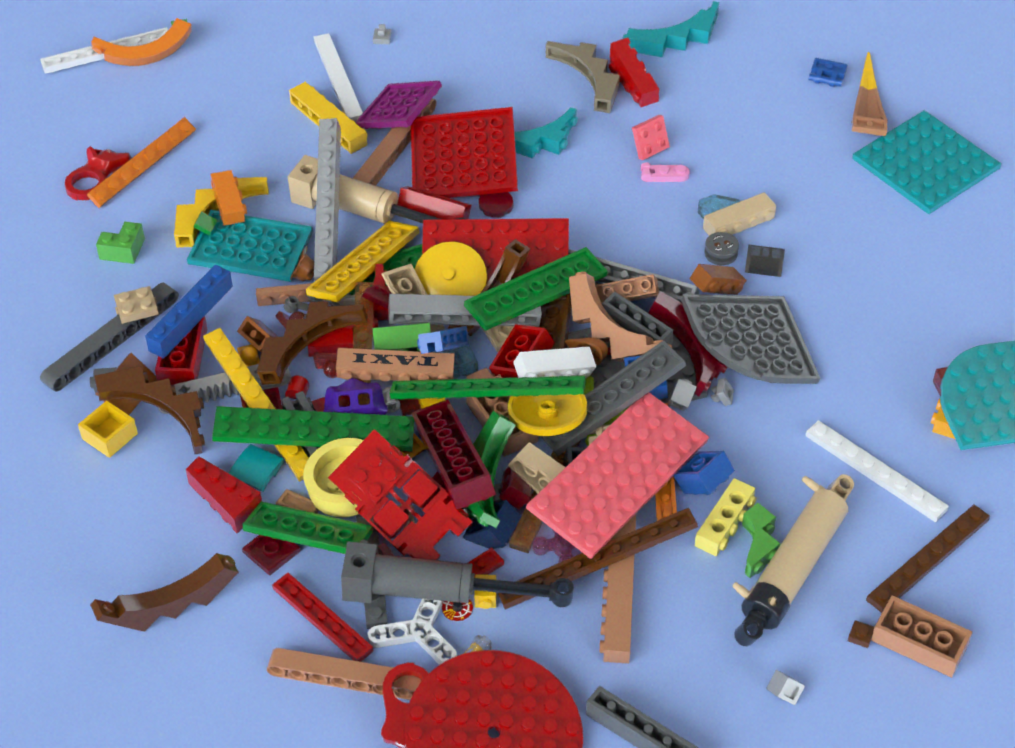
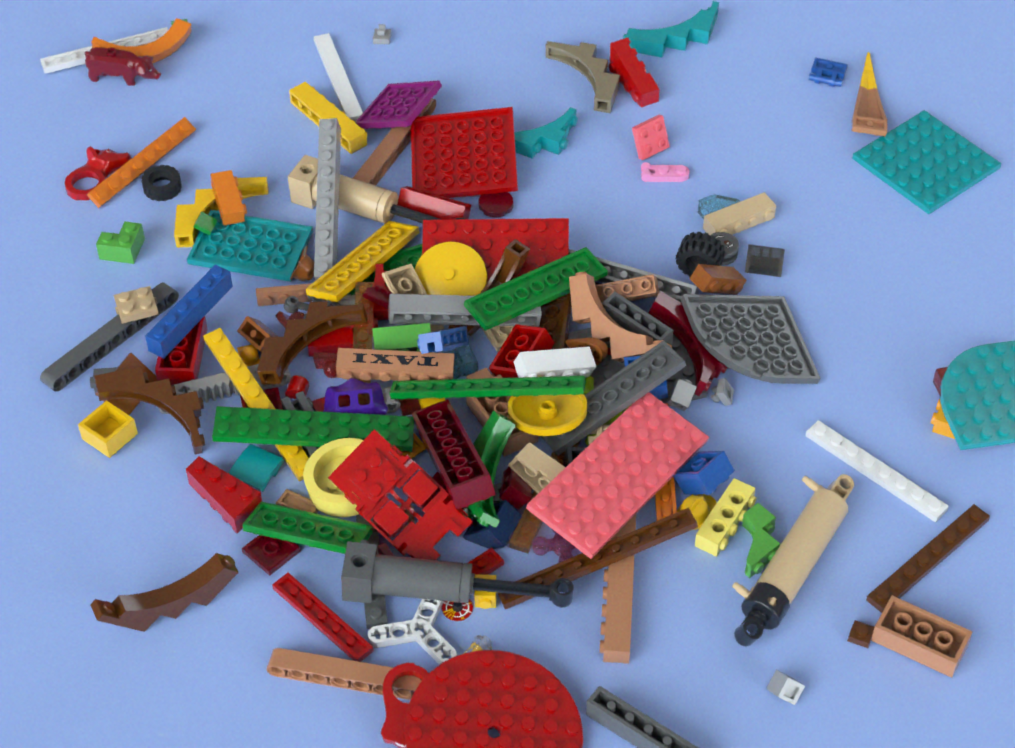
(119, 63): none -> dark red animal
(161, 193): none -> black tyre
(699, 249): none -> black tyre
(700, 507): none -> yellow piece

